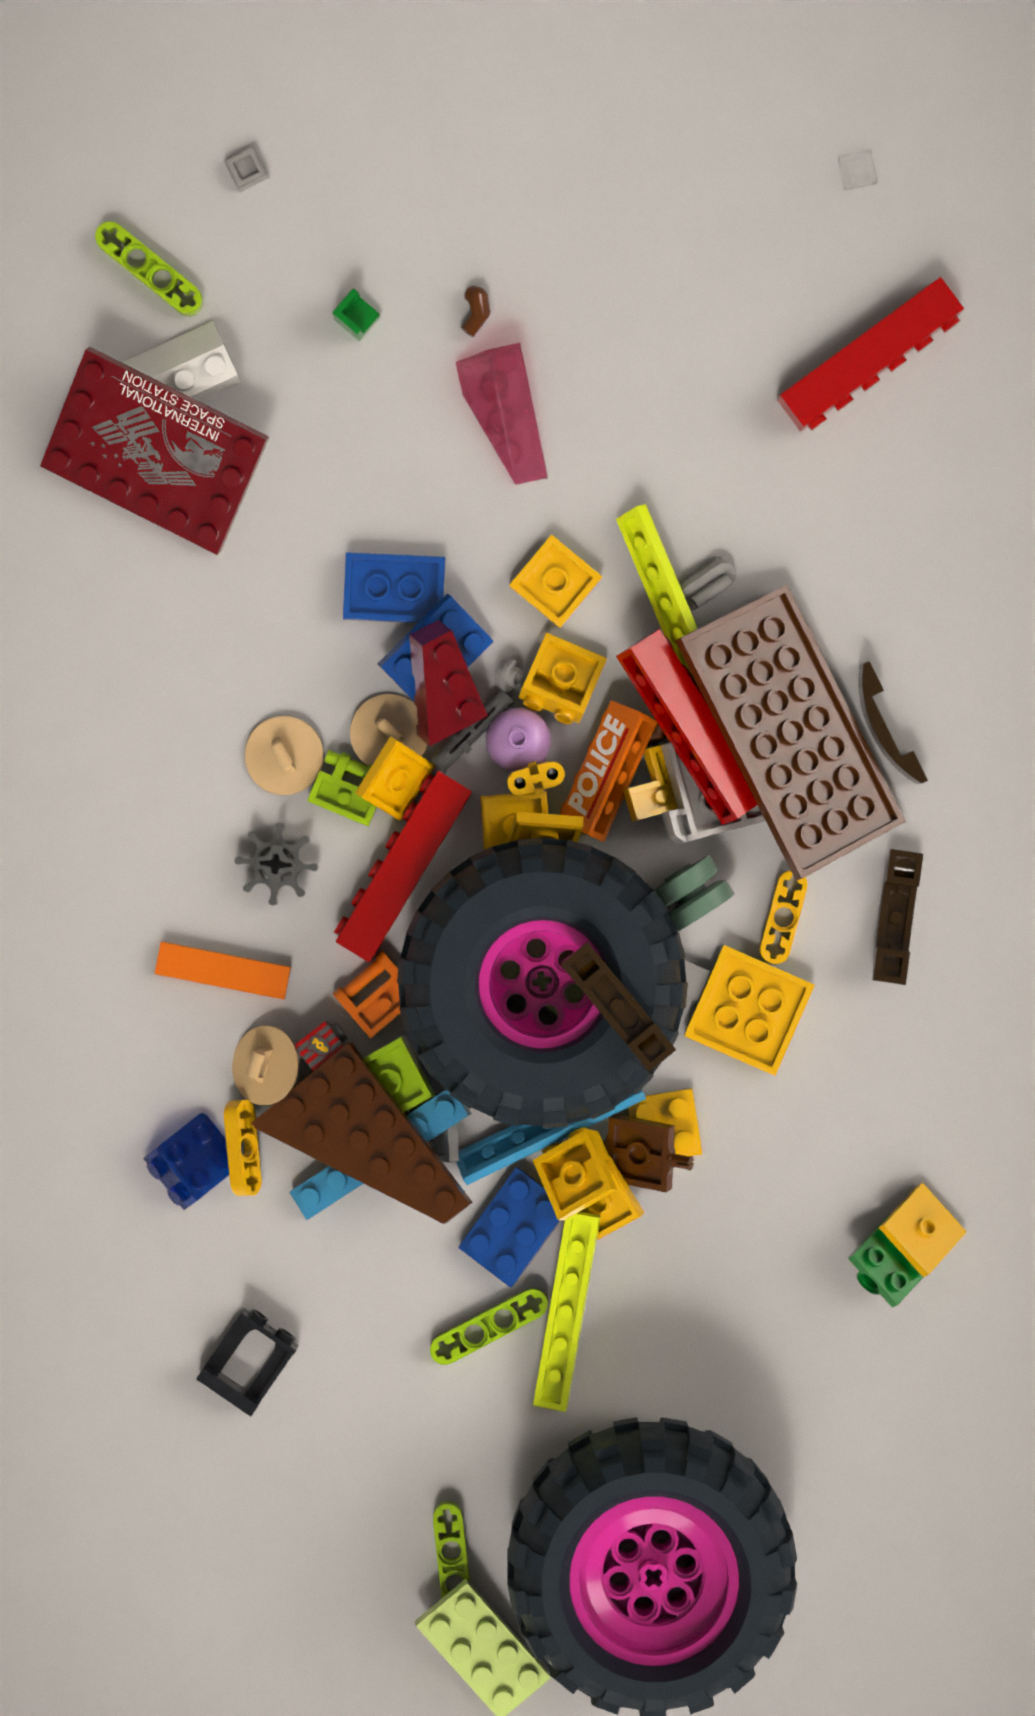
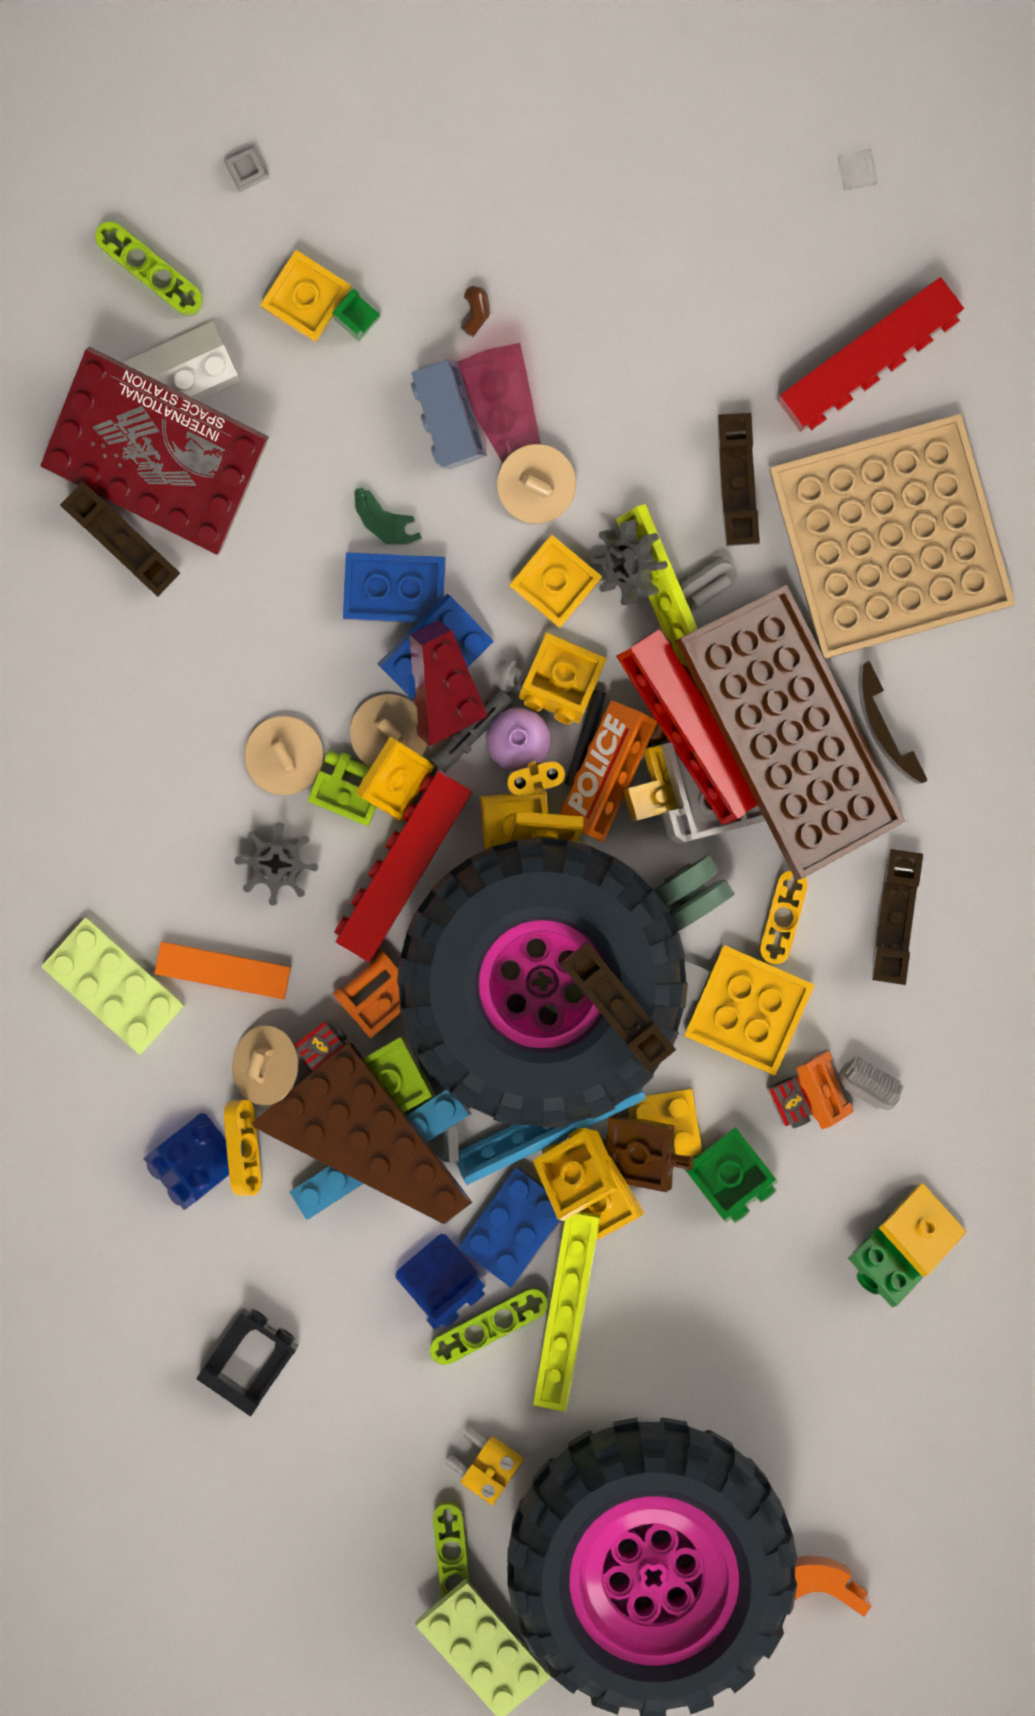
(113, 985): none -> yellowish green plate
(120, 539): none -> dark brown slope
(305, 296): none -> yellow plate
(383, 524): none -> clear green piece
(441, 1281): none -> clear blue bracket
(448, 414): none -> sand blue brick
(490, 1470): none -> yellow piece
(536, 483): none -> tan shield
(586, 734): none -> black bar
(628, 562): none -> dark grey gear
(732, 1176): none -> green plate
(737, 479): none -> dark brown slope
(791, 1102): none -> brick
(823, 1090): none -> orange plate
(830, 1577): none -> orange arch
(870, 1084): none -> light grey piece
(891, 536): none -> tan plate

